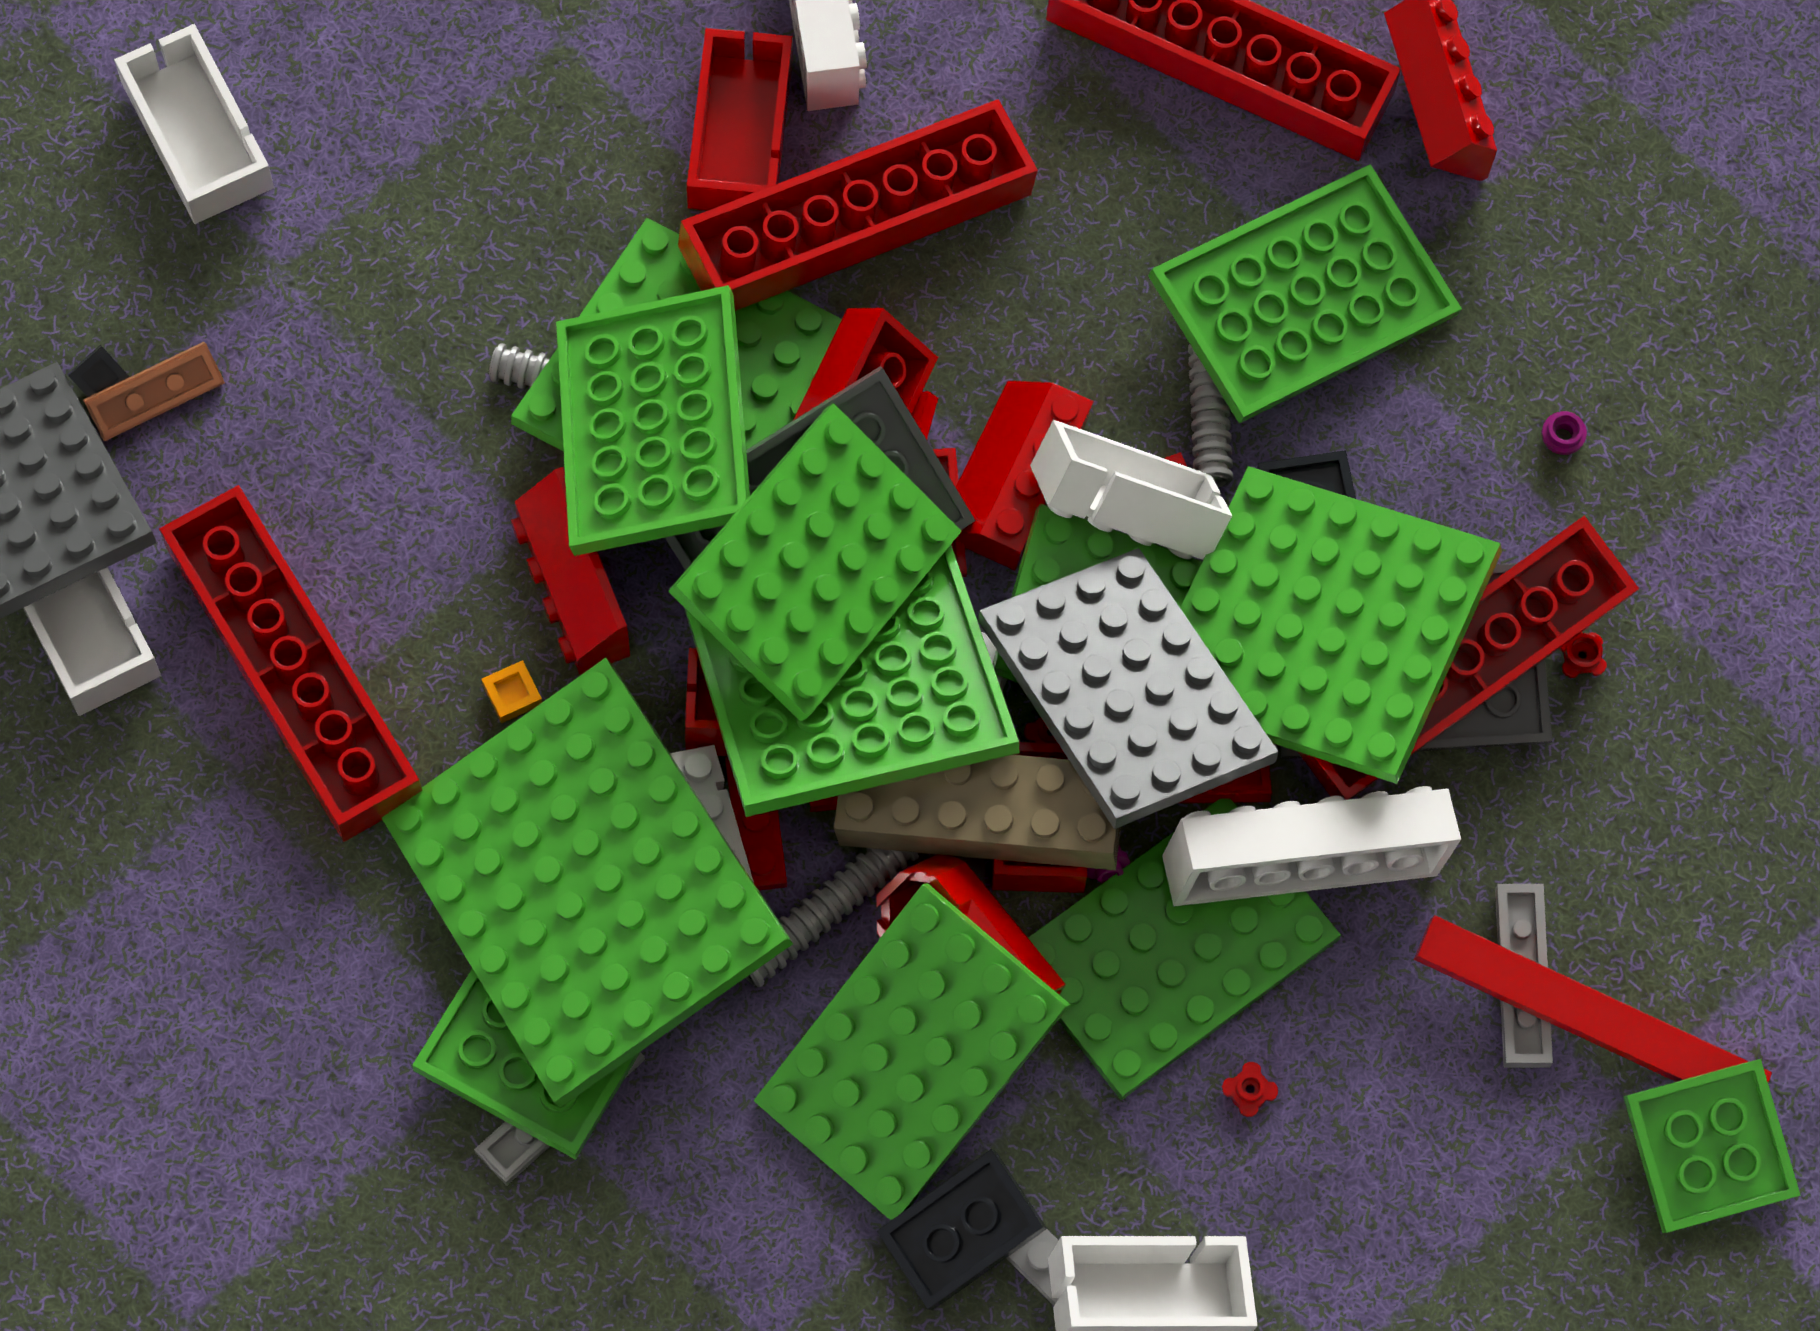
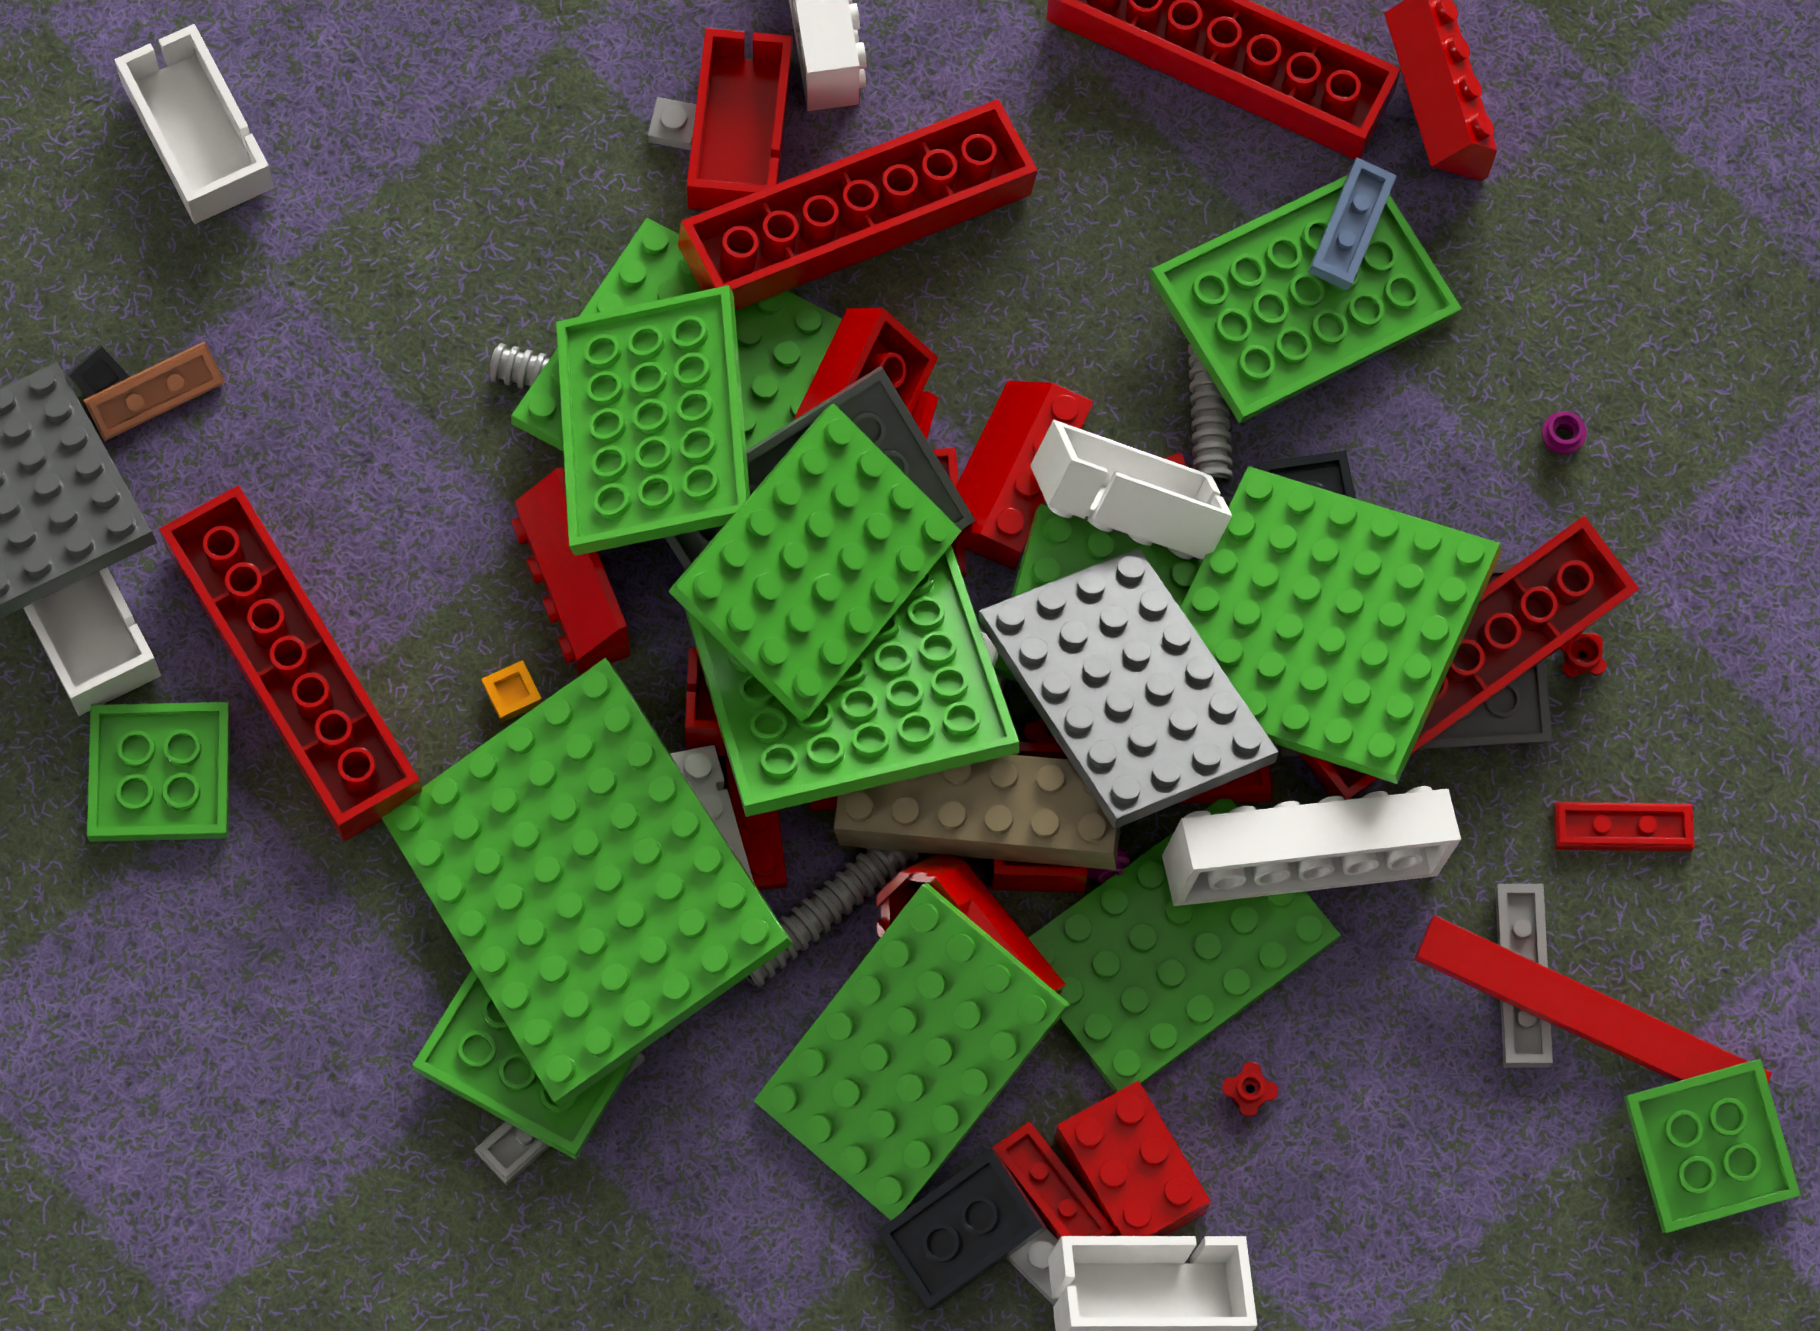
(159, 771): none -> bright green plate
(672, 123): none -> light grey plate
(1050, 1185): none -> red plate
(1132, 1165): none -> red brick
(1352, 224): none -> sand blue plate
(1623, 826): none -> red tile

